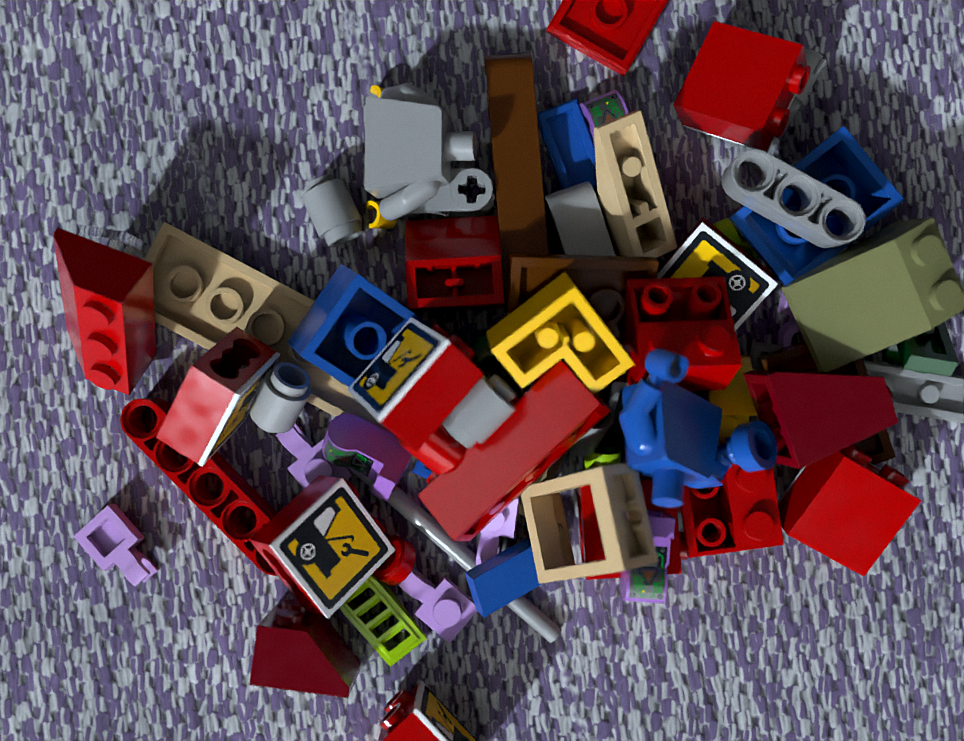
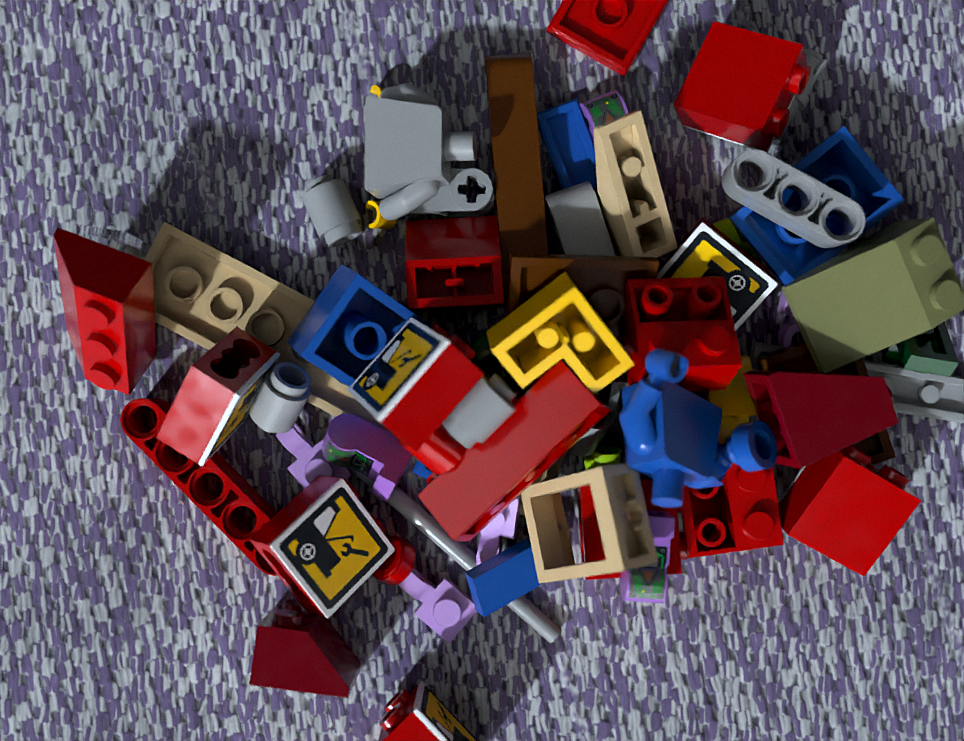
(112, 541): lavender plate -> none
(393, 607): lime slope -> none

